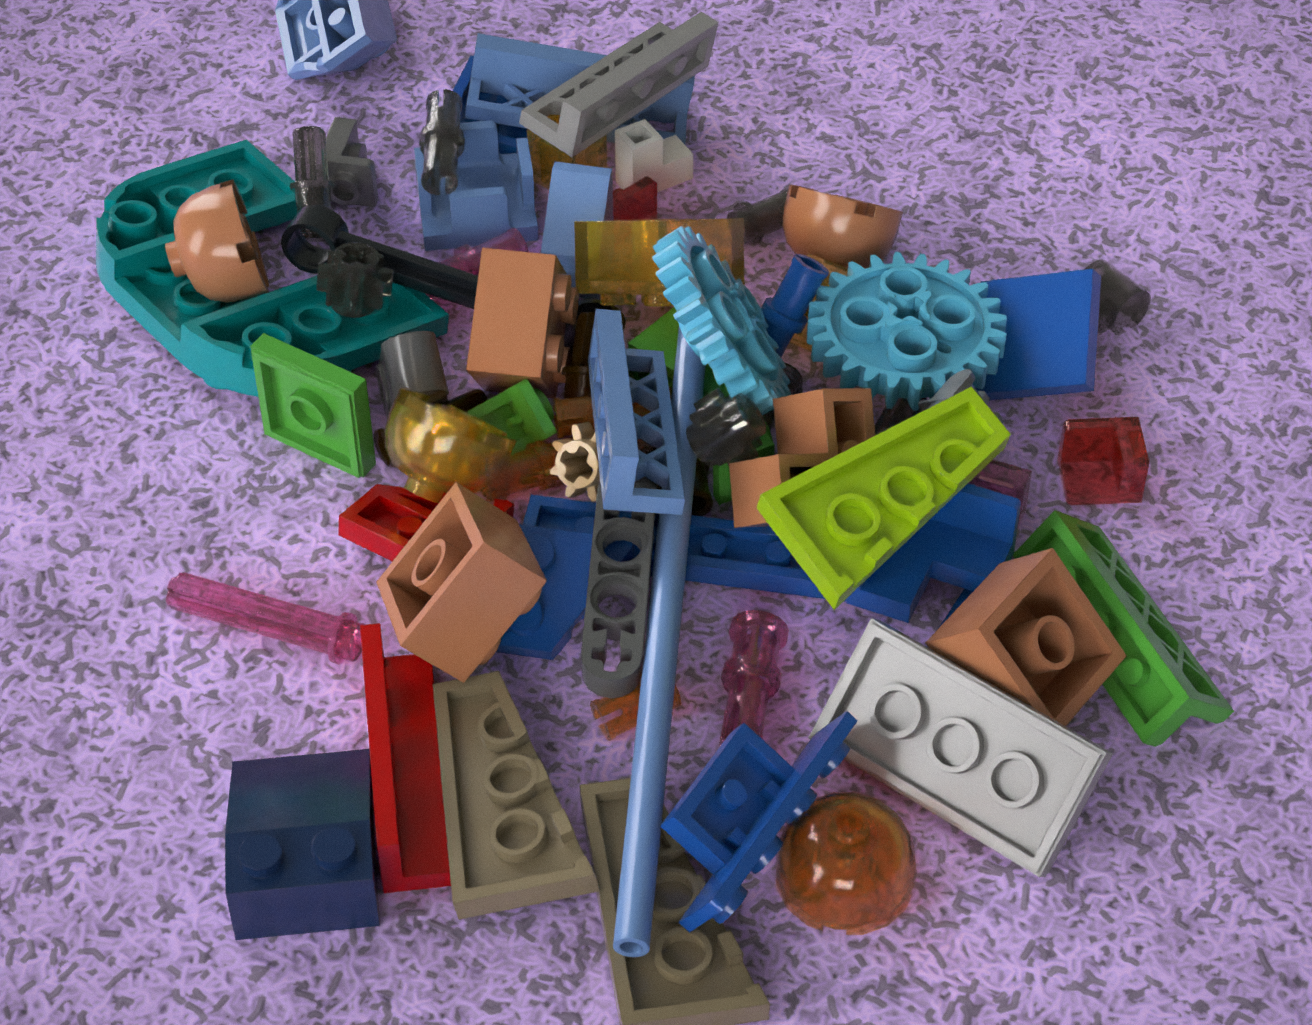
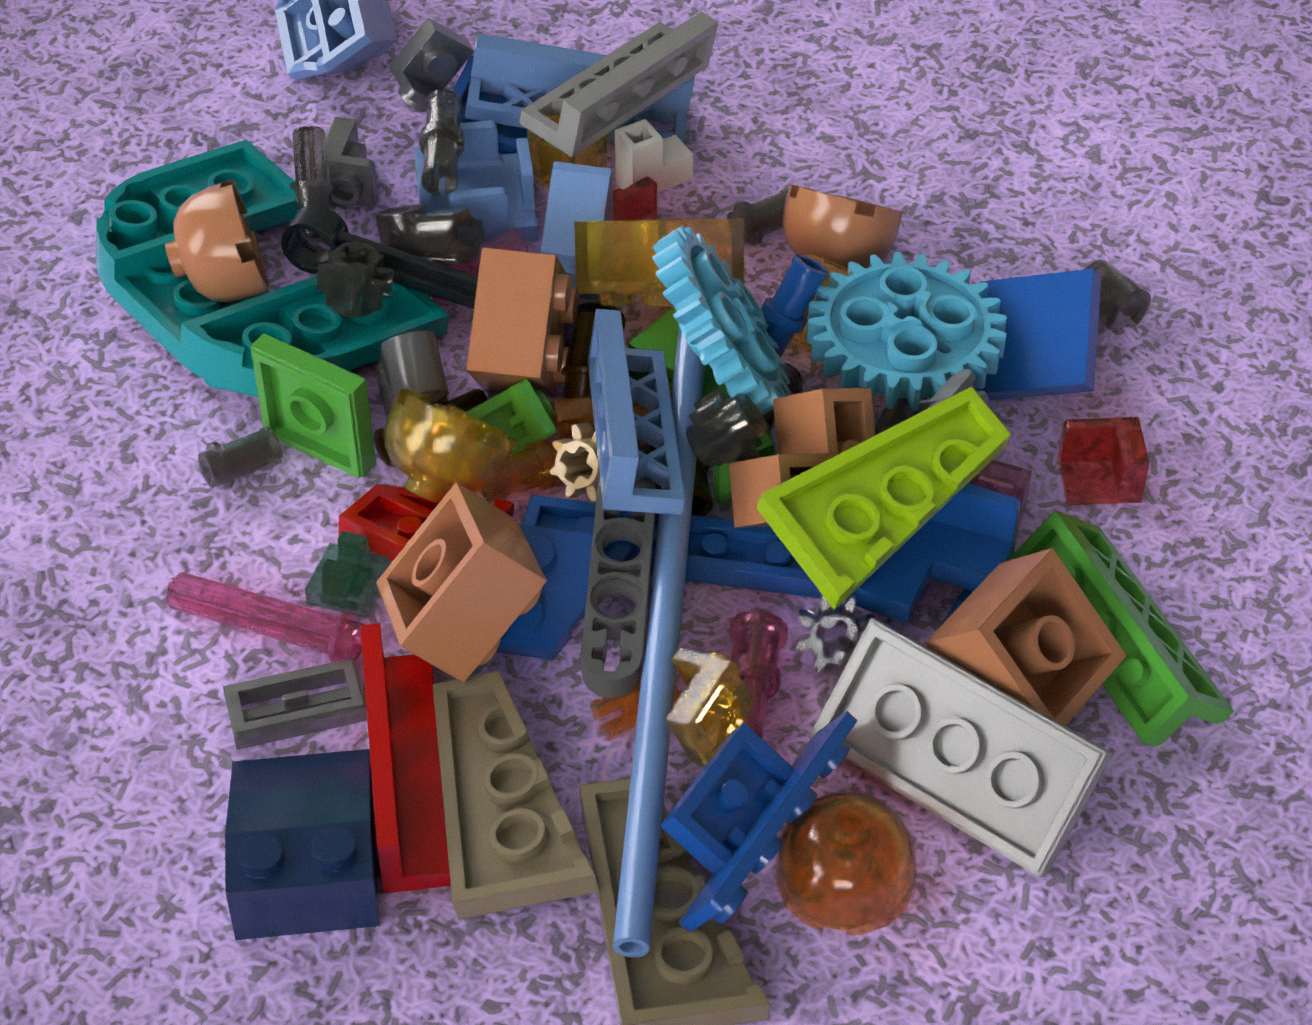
(239, 457): none -> clear smoke pin
(298, 711): none -> flat silver tile
(347, 576): none -> clear green tile
(429, 63): none -> flat silver bracket
(434, 235): none -> clear smoke piece
(710, 705): none -> clear yellow bracket
(826, 616): none -> clear smoke gear

